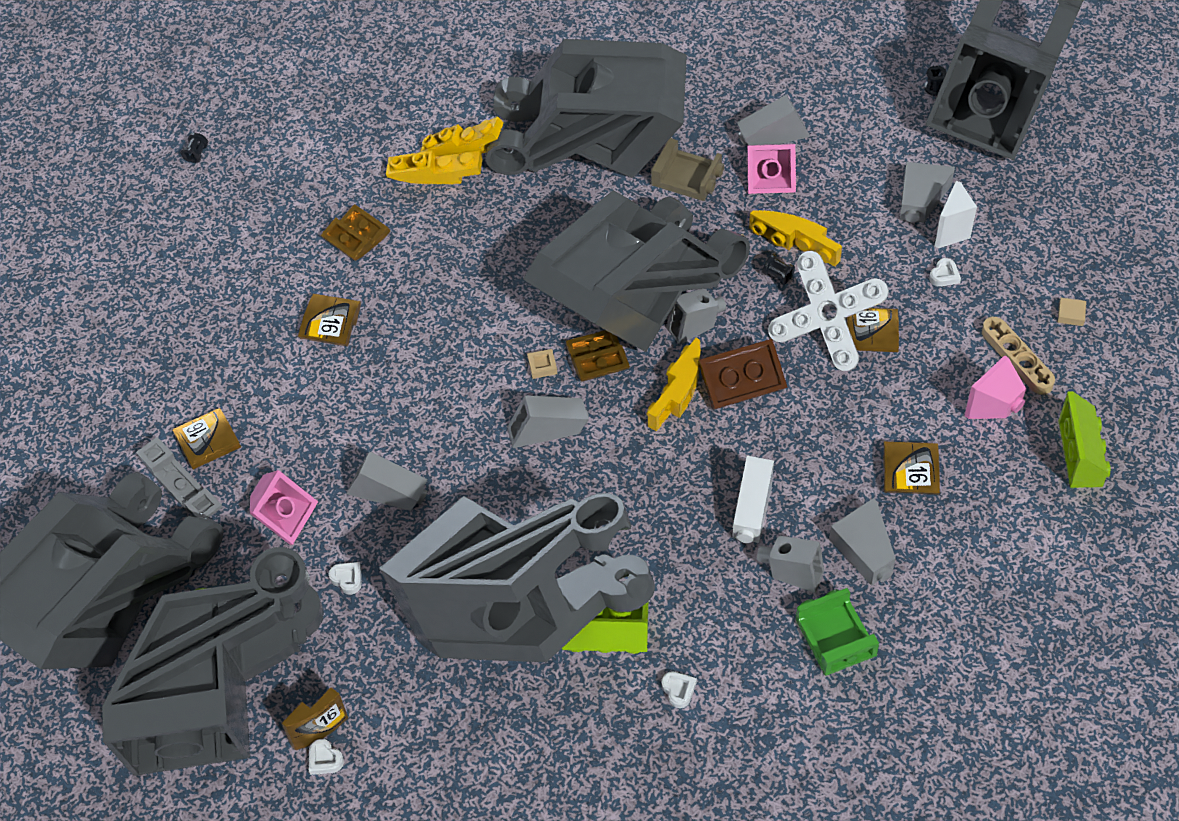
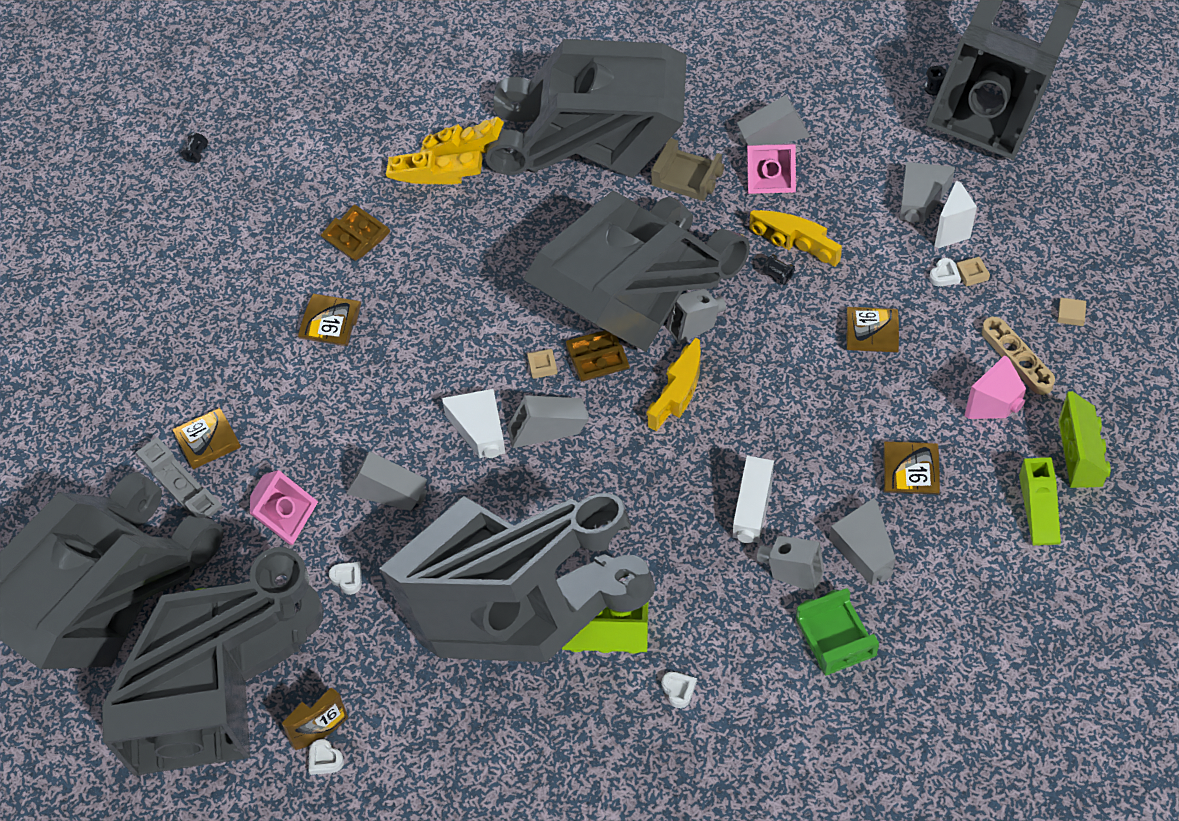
(477, 421): none -> white slope
(742, 374): reddish brown plate -> none
(822, 294): white piece -> none
(972, 271): none -> tan tile
(1040, 500): none -> lime slope

